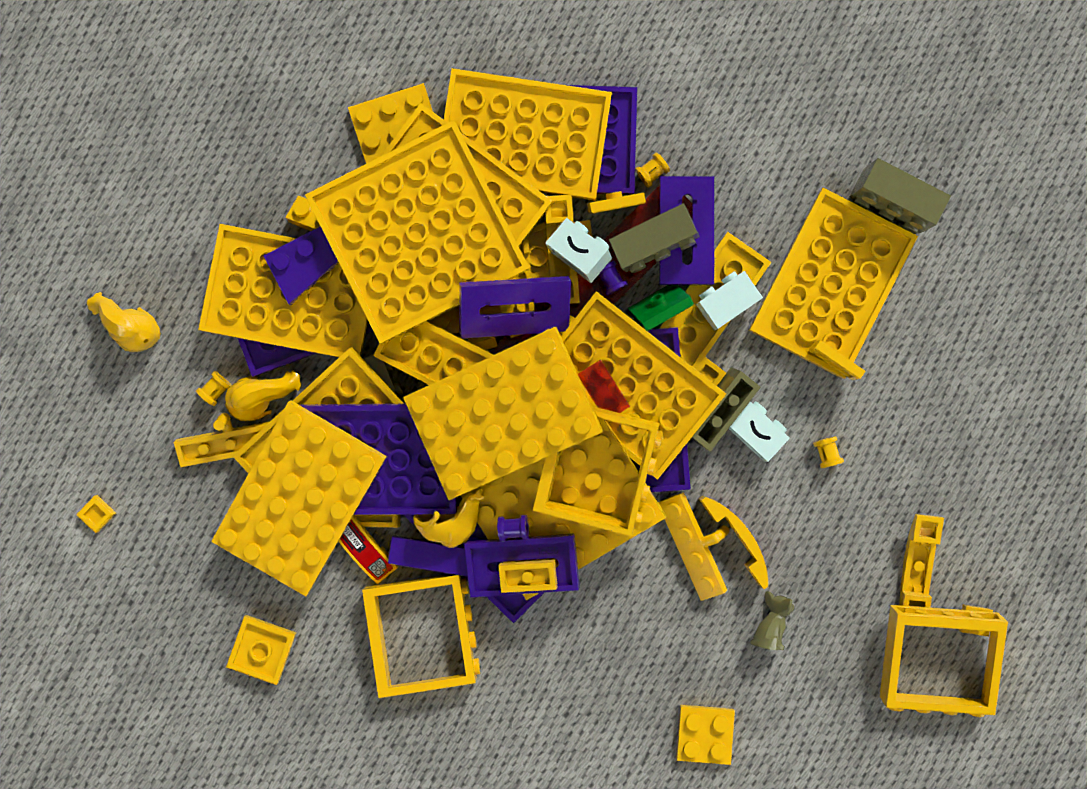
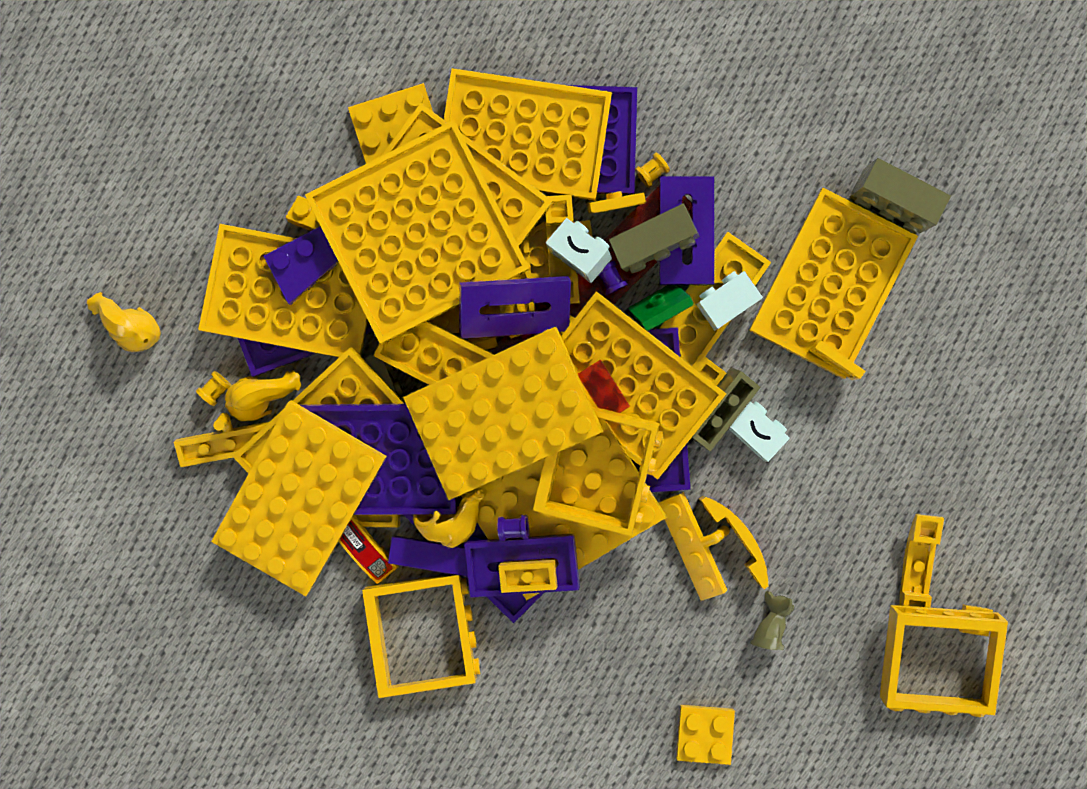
(96, 514): yellow tile -> none
(261, 650): yellow plate -> none
(828, 452): yellow bush -> none

